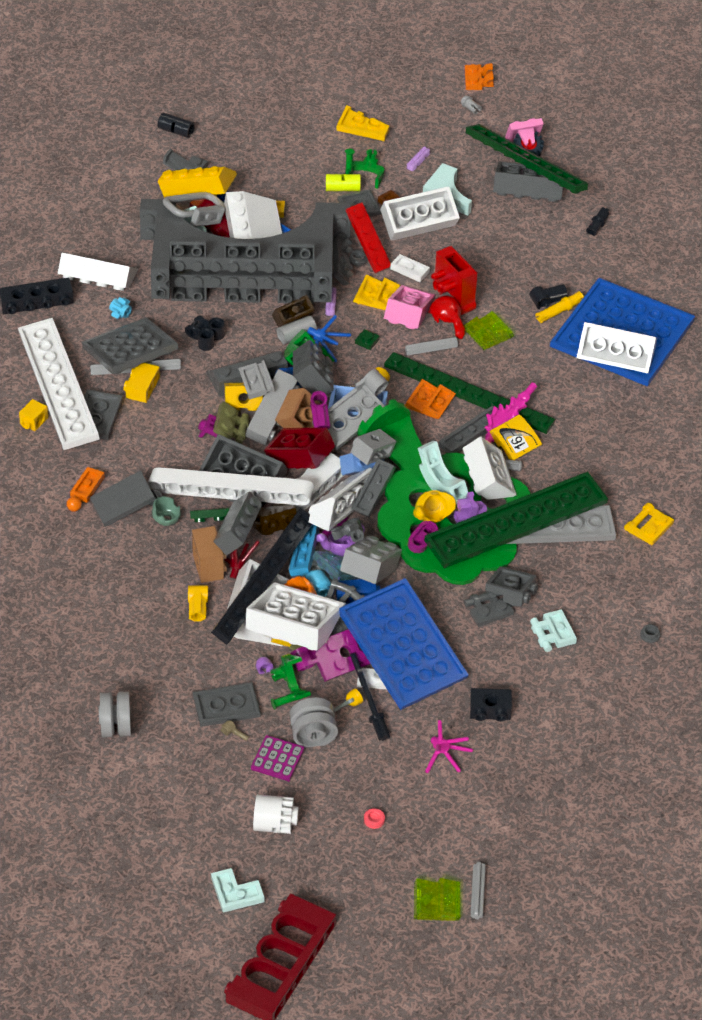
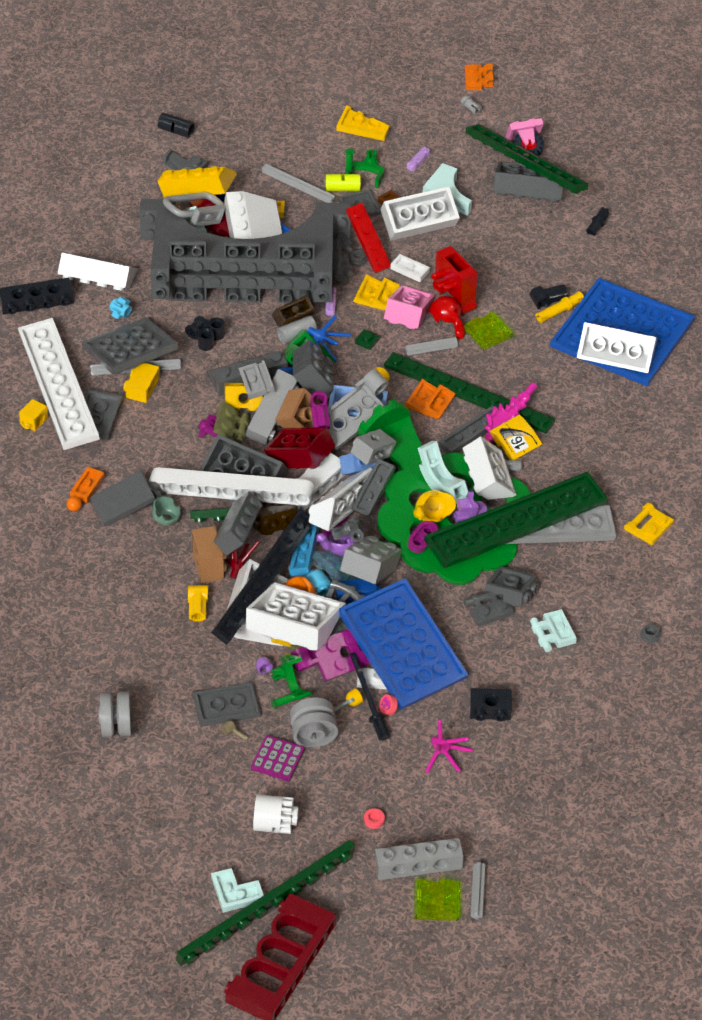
(260, 907): none -> dark green plate
(298, 183): none -> light grey axle
(388, 704): none -> coral tile
(418, 859): none -> light grey brick

